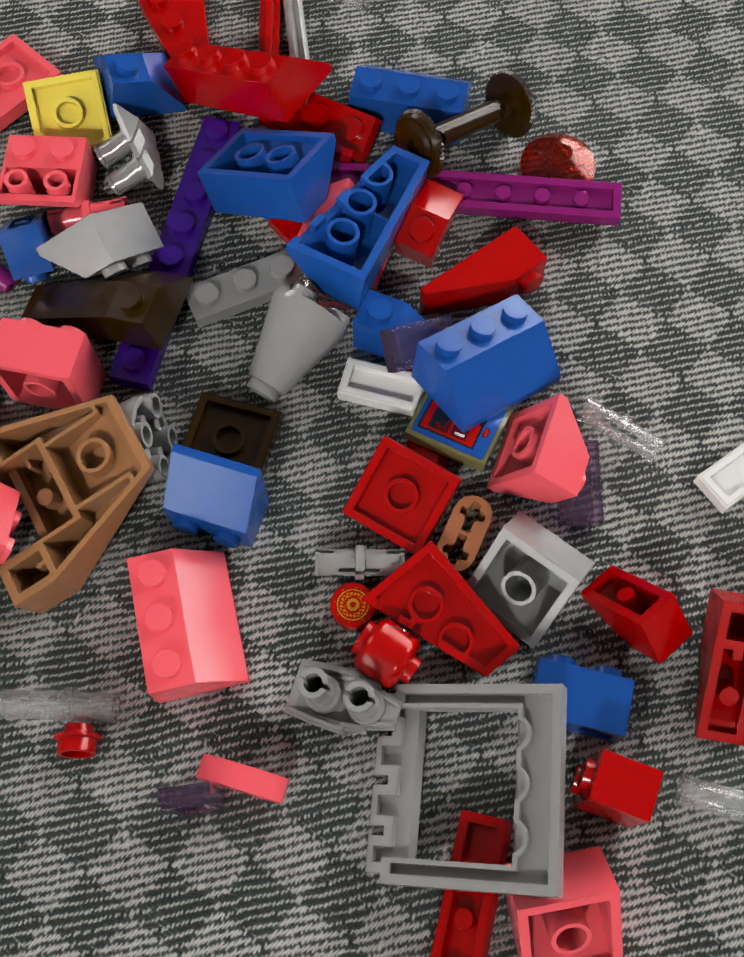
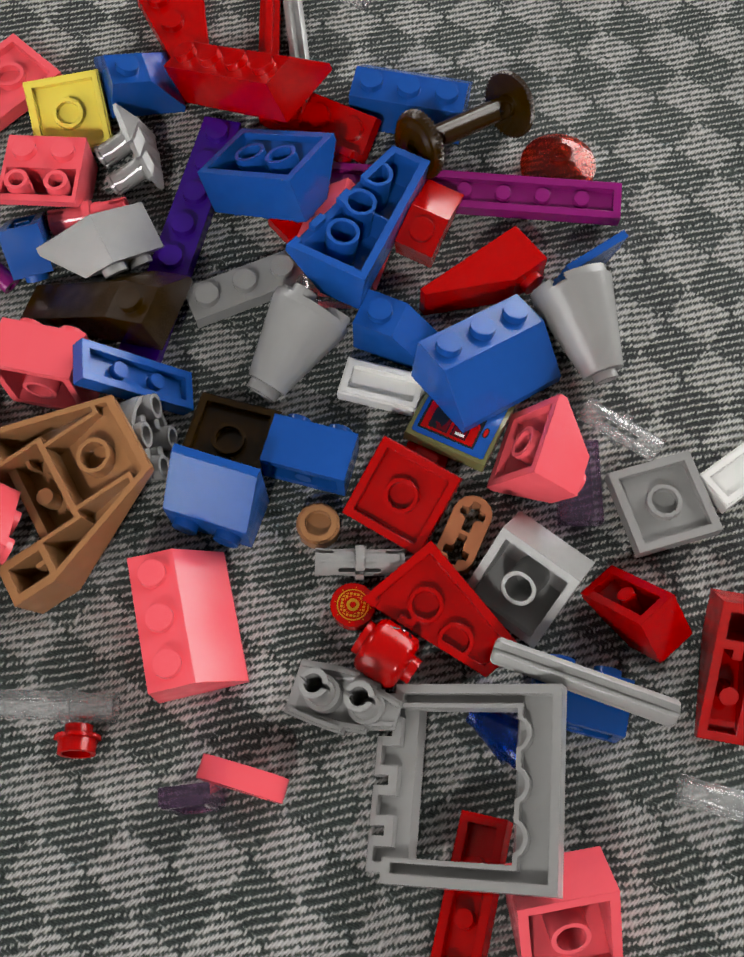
(130, 375): none -> blue plate
(310, 453): none -> blue brick
(318, 525): none -> medium nougat tile
(401, 341): clear purple tile -> none
(498, 732): none -> clear blue cone
(584, 320): none -> light grey cone
(586, 682): none -> light grey axle
(601, 253): none -> blue piece
(616, 788): red brick -> none
(663, 504): none -> light grey plate

